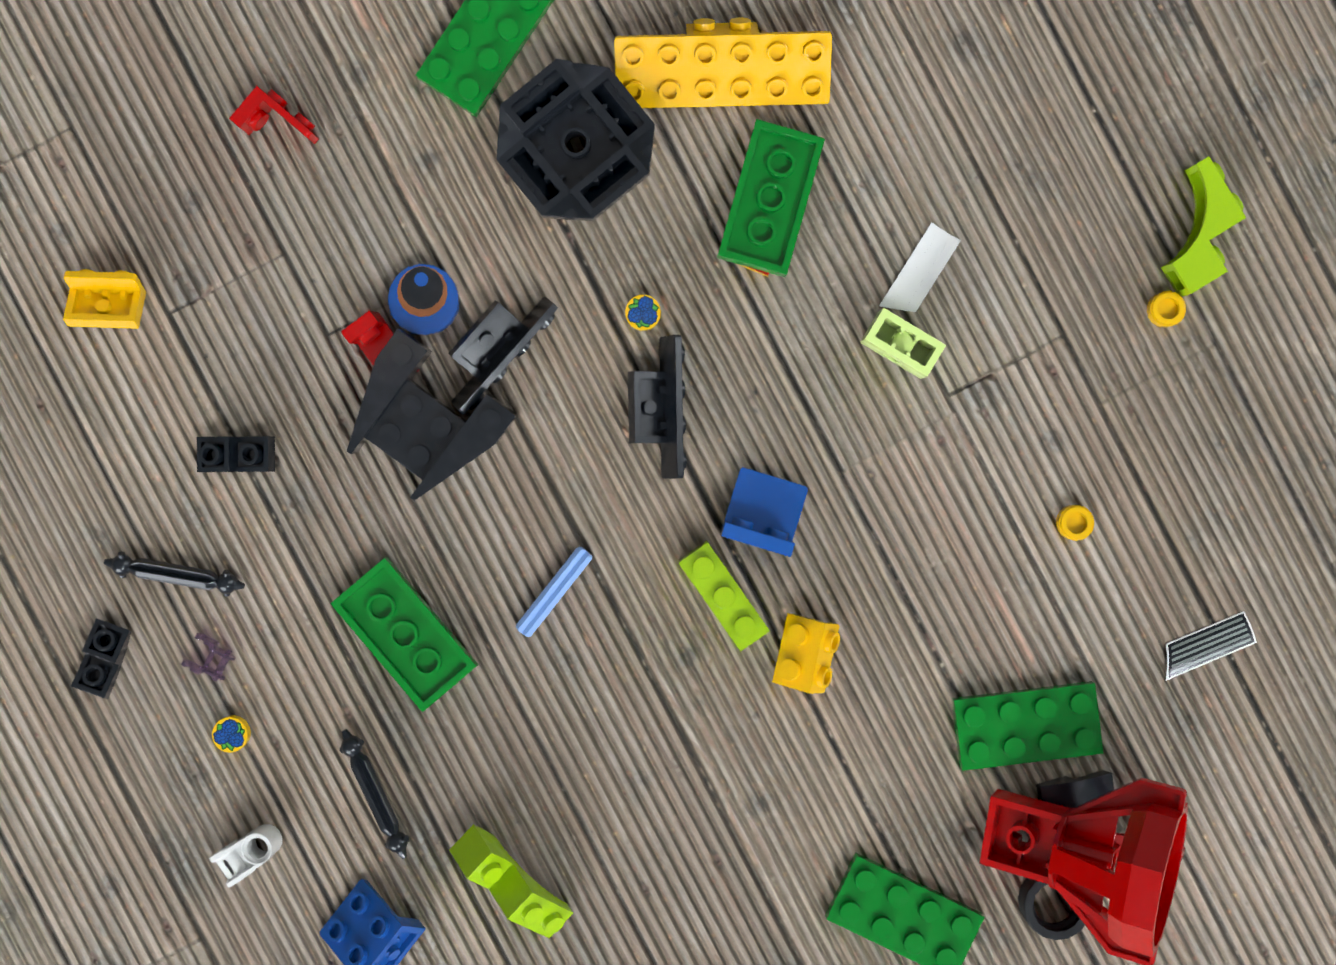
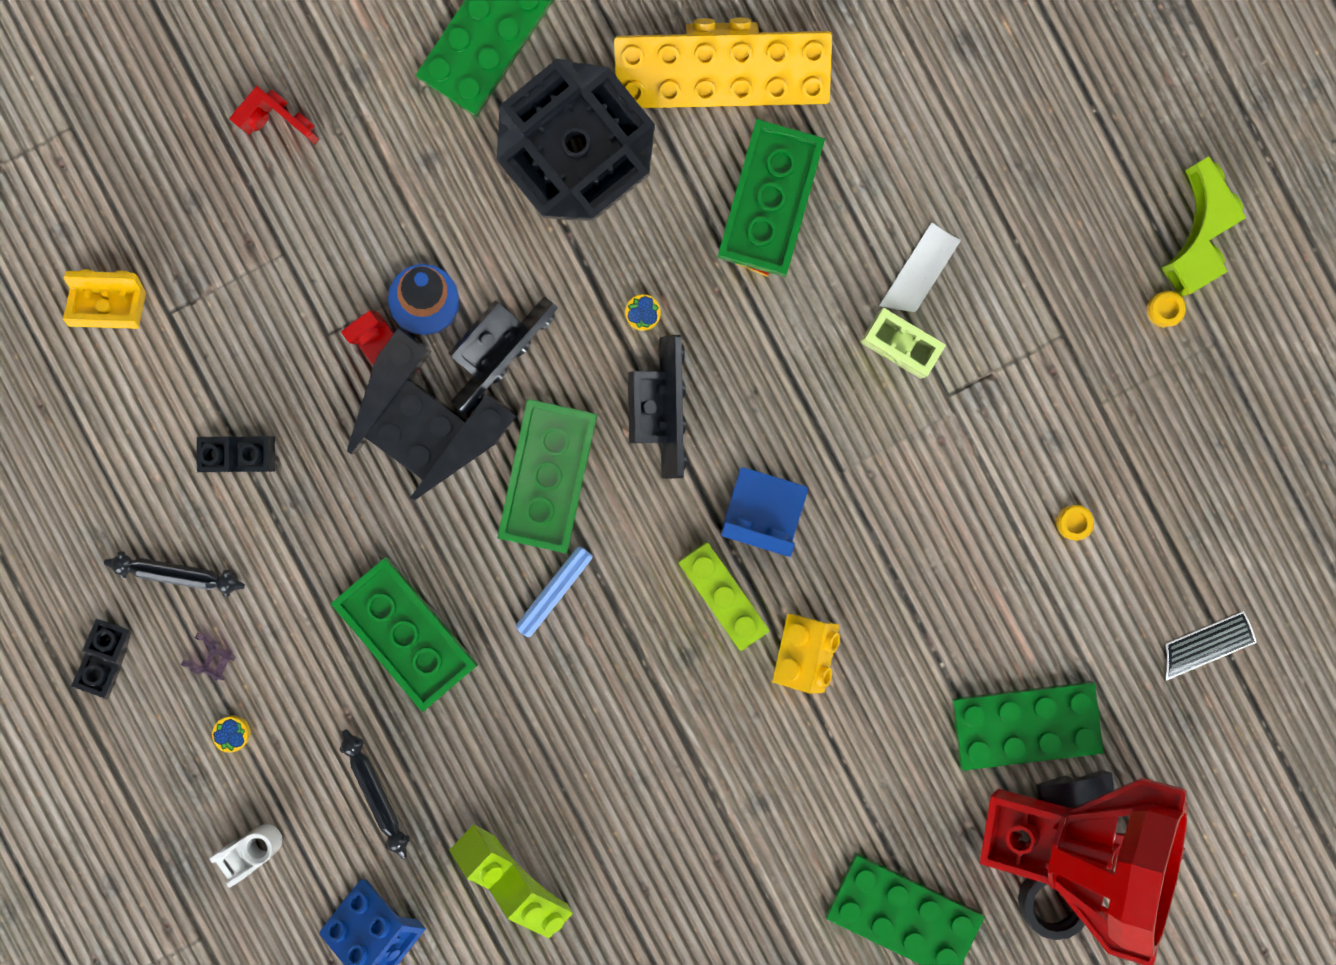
(547, 476): none -> green plate

